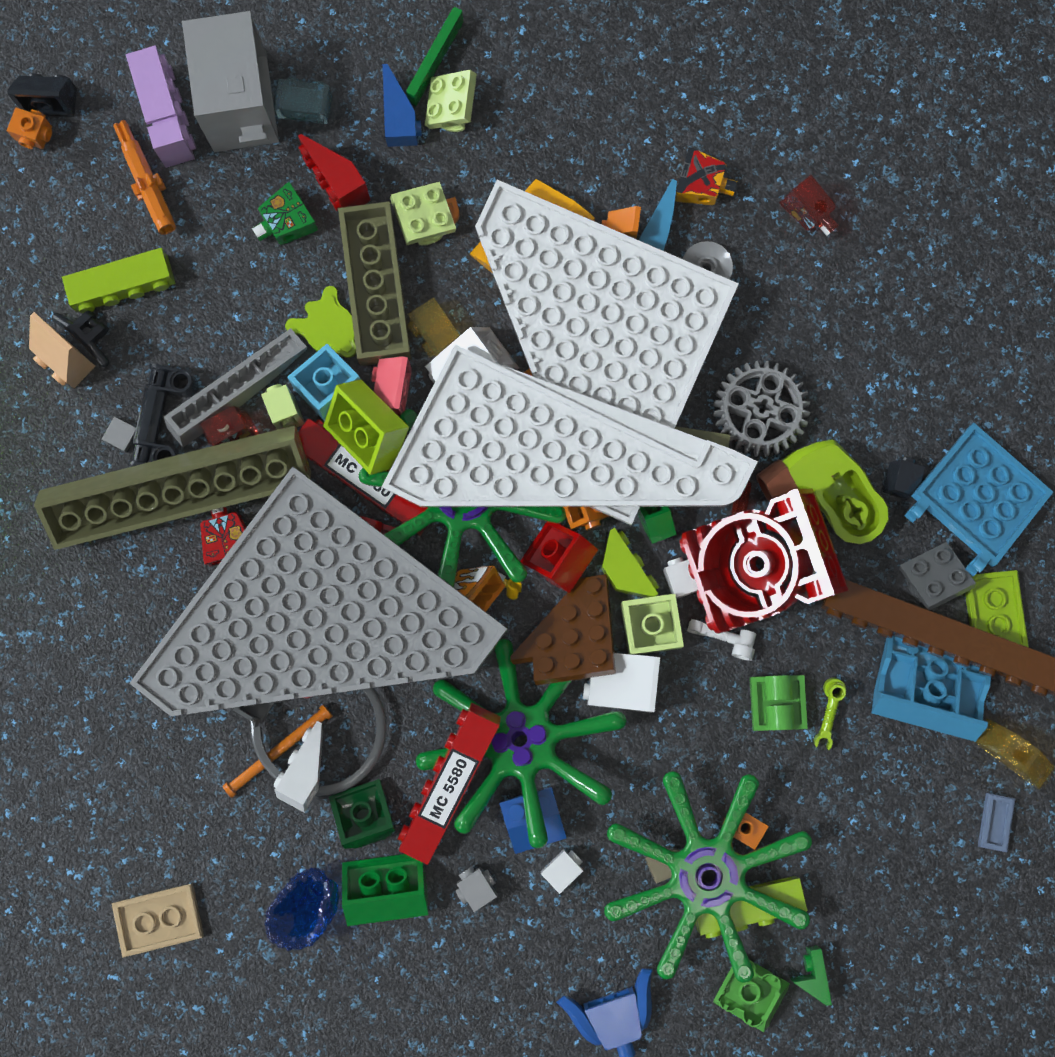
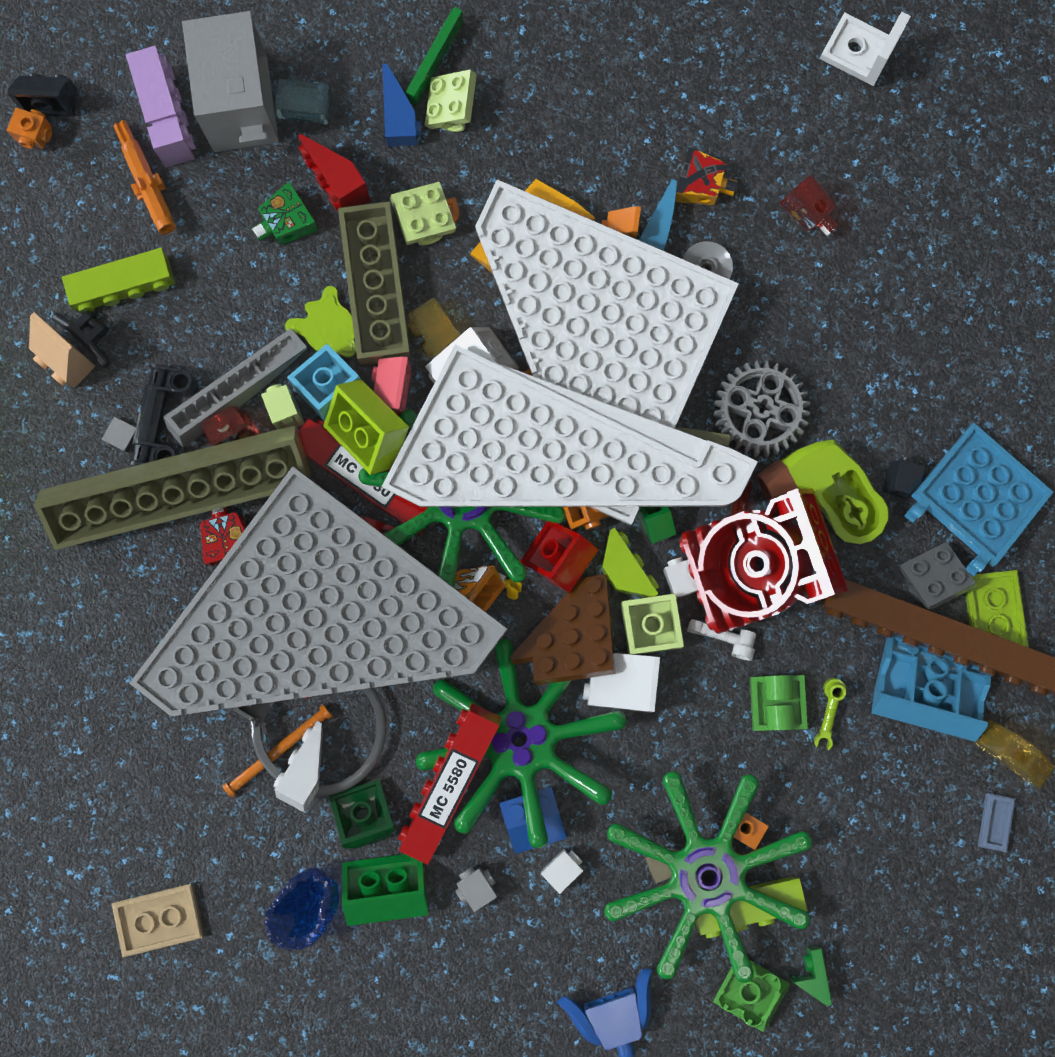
(874, 45): none -> white bracket

